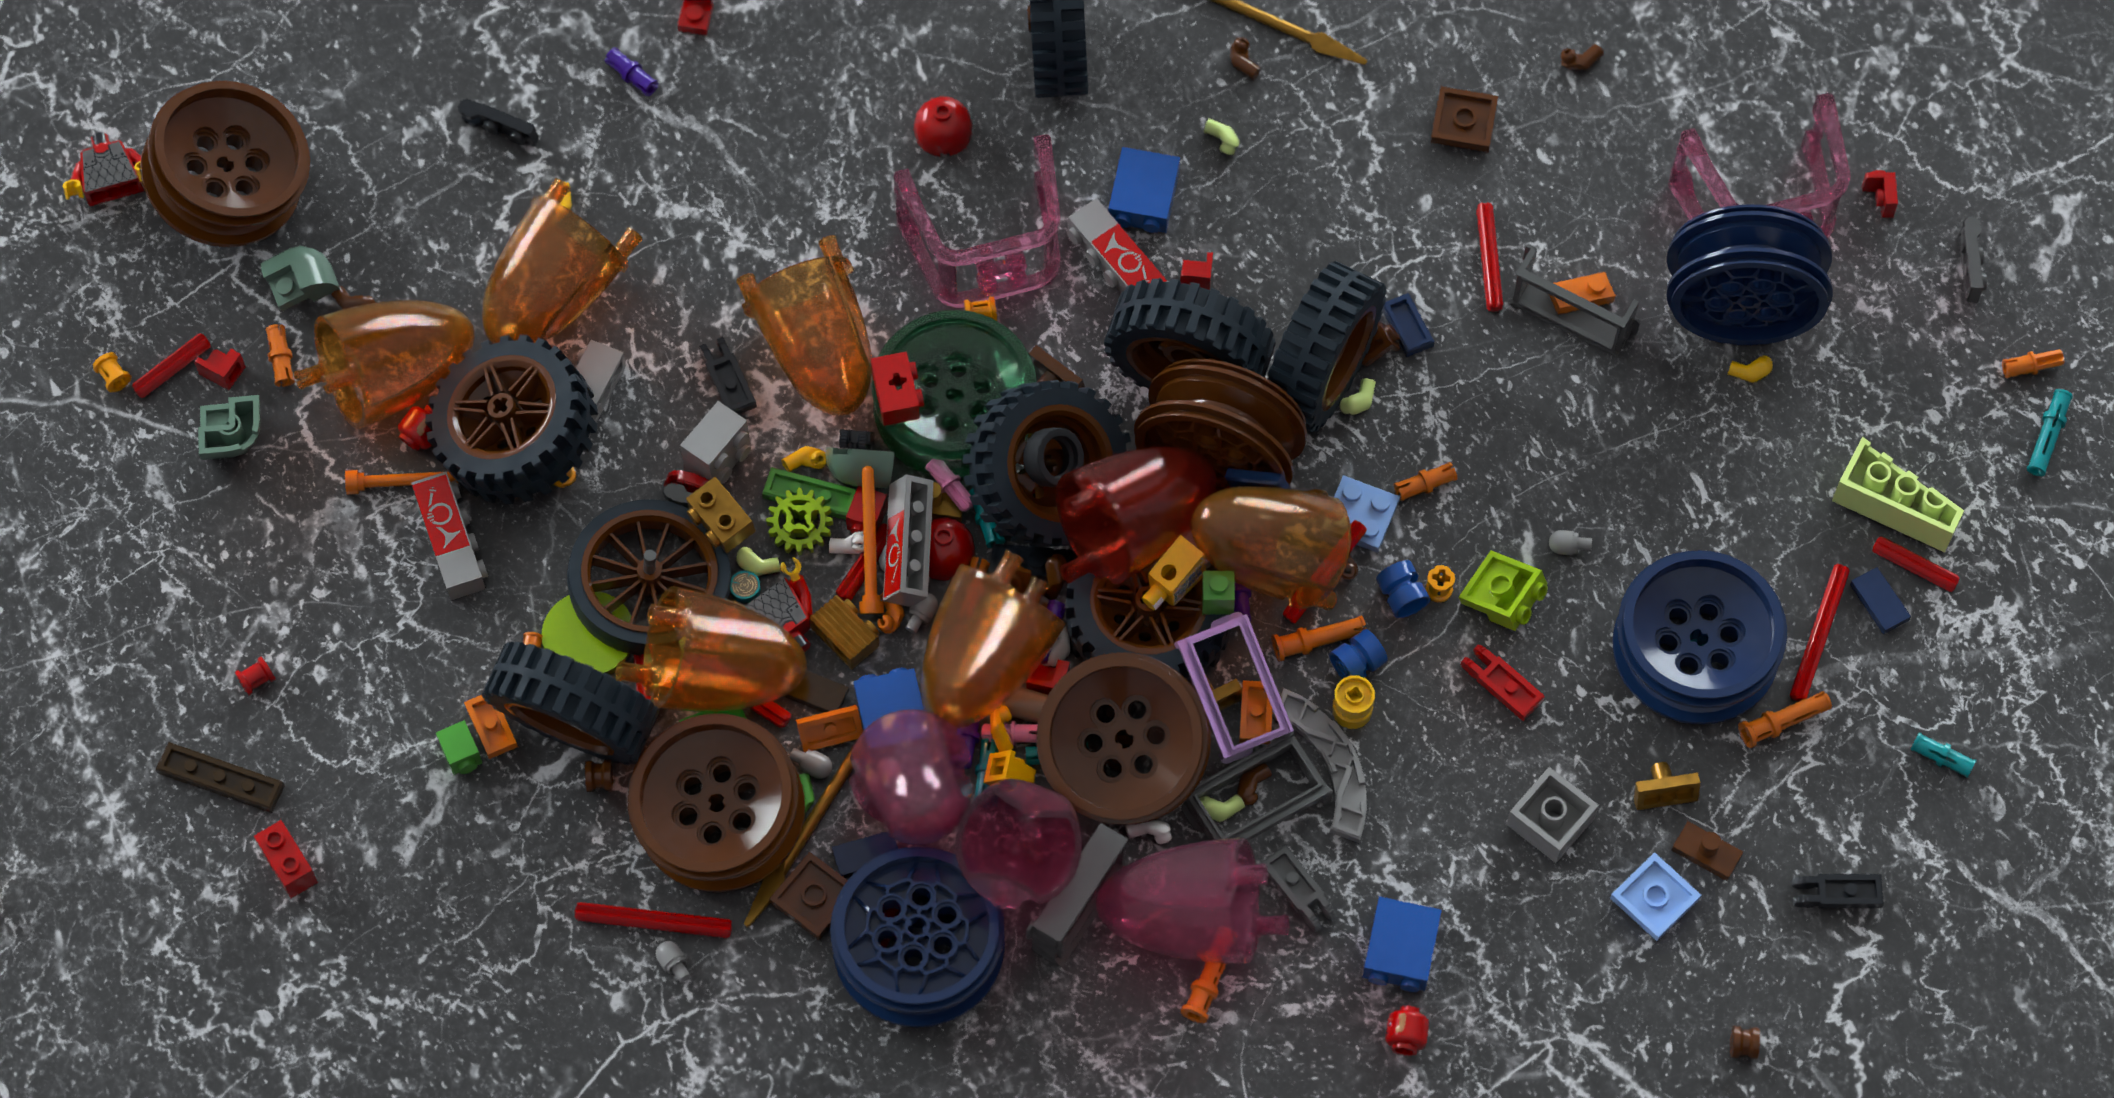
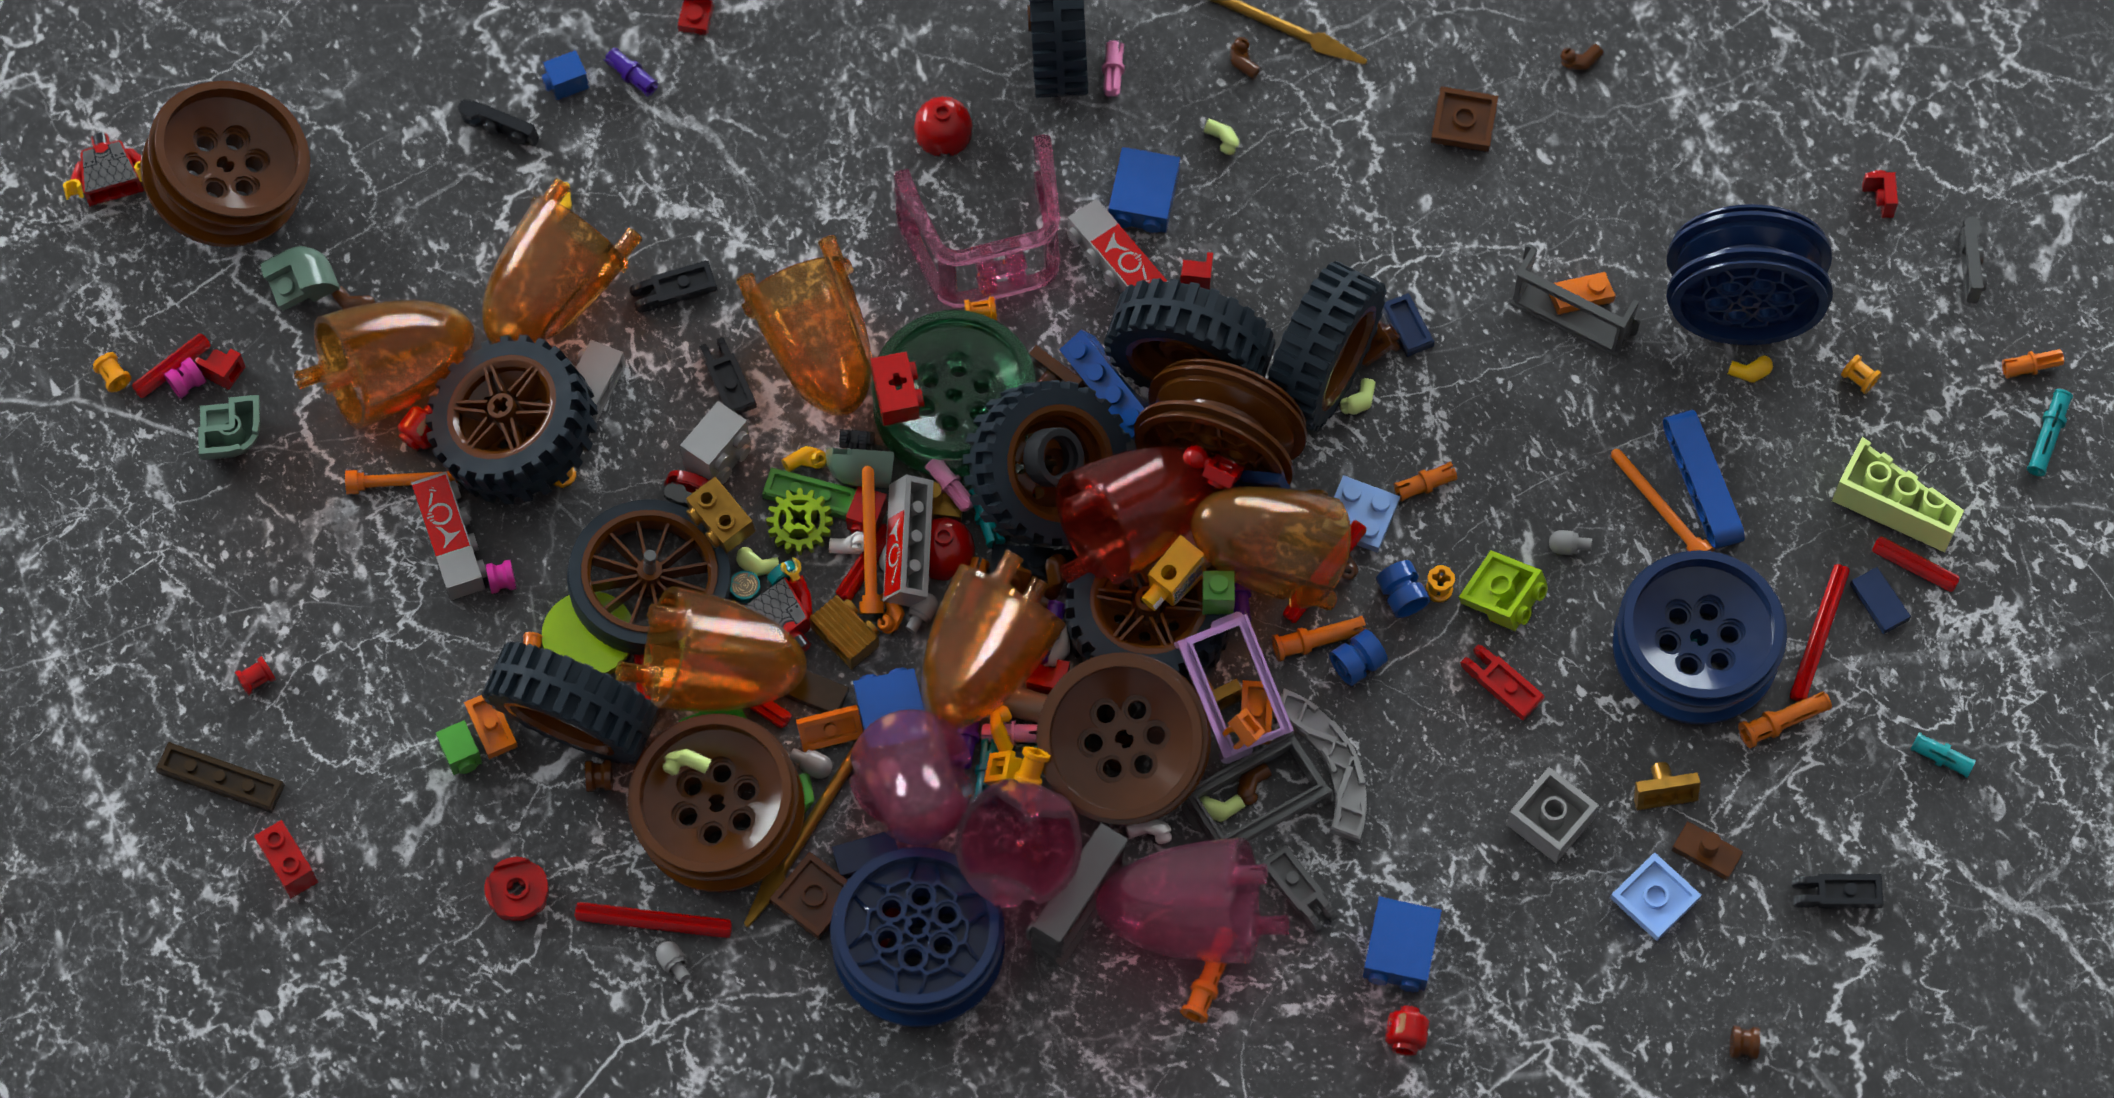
(184, 378): none -> dark pink wheel
(280, 355): orange pin -> none
(501, 576): none -> dark pink wheel
(522, 906): none -> red plate
(565, 75): none -> blue brick
(674, 286): none -> black hinge
(683, 758): none -> yellowish green arm
(777, 575): none -> teal tile
(1032, 765): none -> light orange bush
(1094, 367): none -> blue arch
(1113, 68): none -> bright pink axle
(1219, 470): none -> red plate
(1245, 727): none -> orange tile
(1353, 702): yellow wheel -> none
(1489, 257): red axle -> none
(1693, 543): none -> orange piece
(1703, 479): none -> blue beam
(1824, 197): clear pink windscreen -> none
(1867, 379): none -> light orange bush

